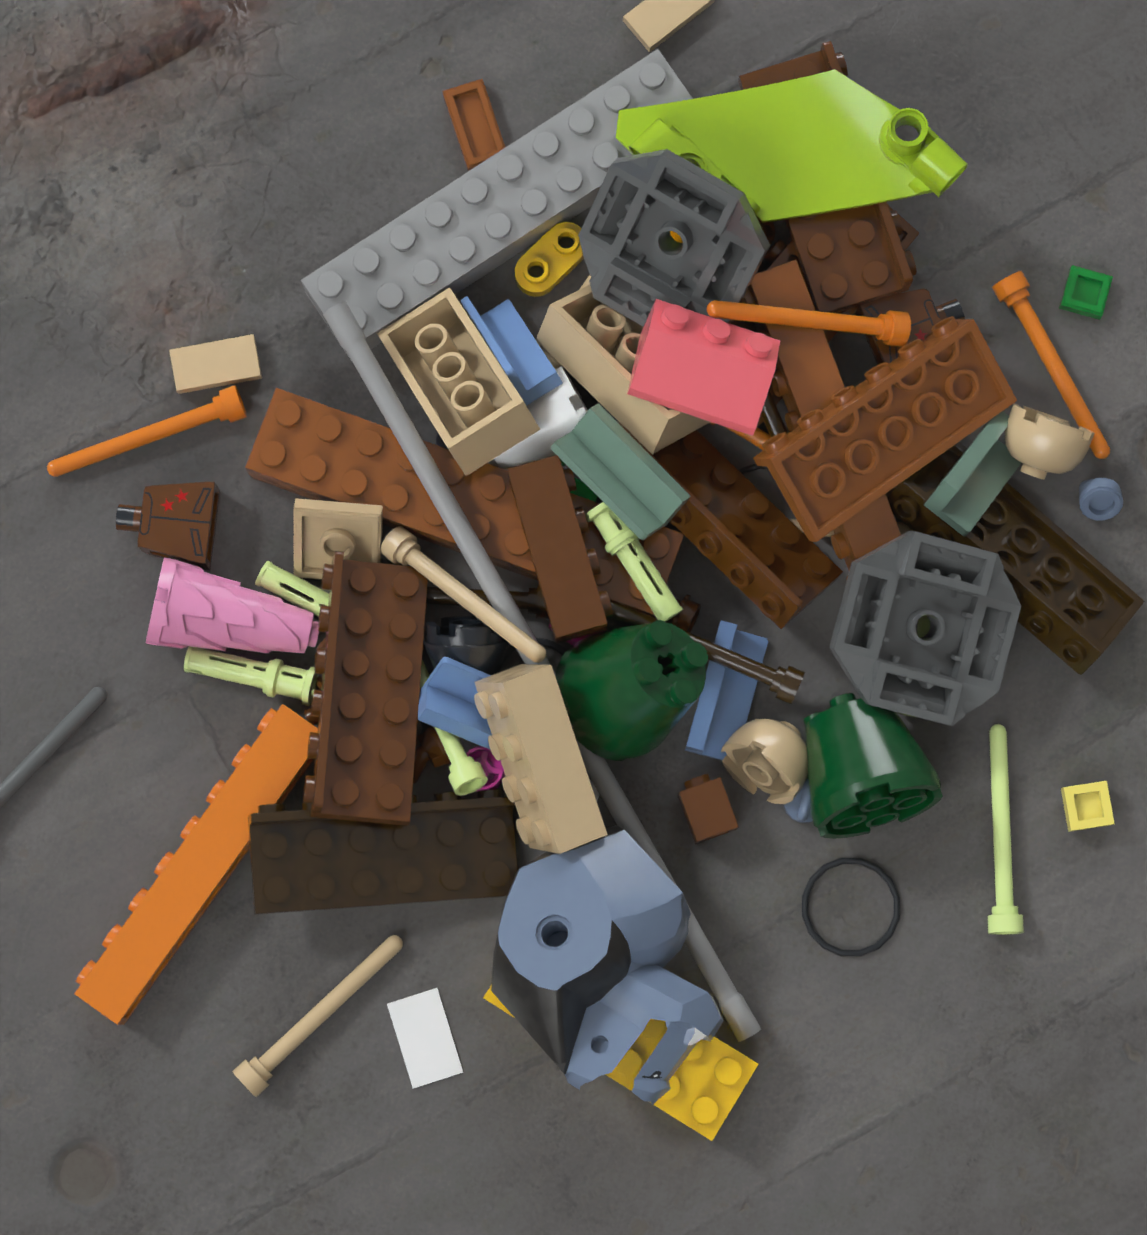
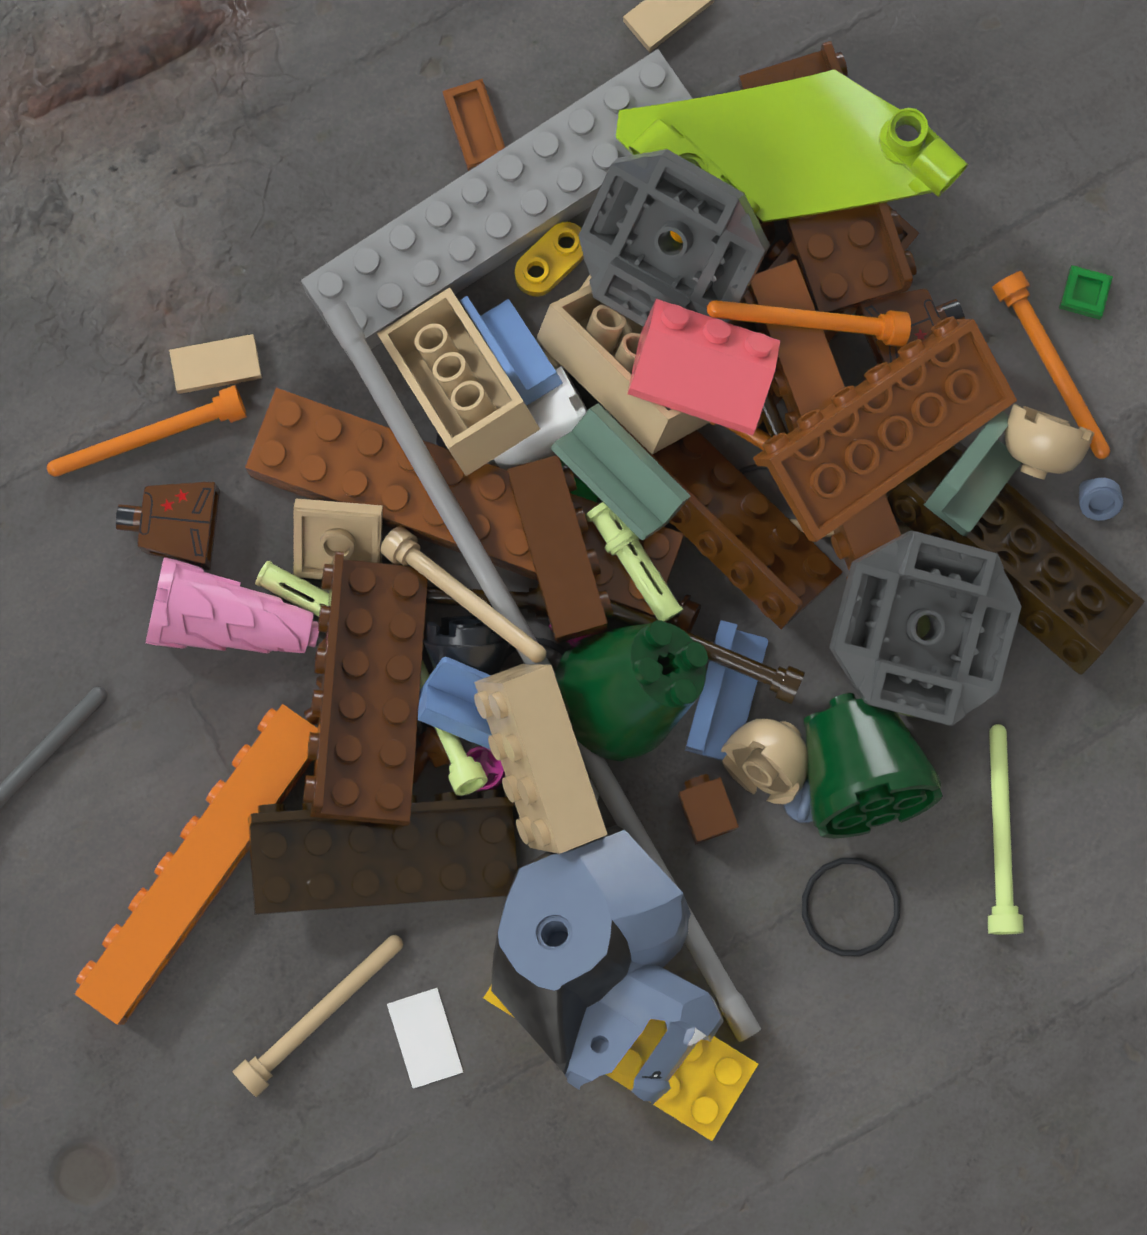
(271, 677): yellowish green pin -> none
(1087, 806): light yellow plate -> none

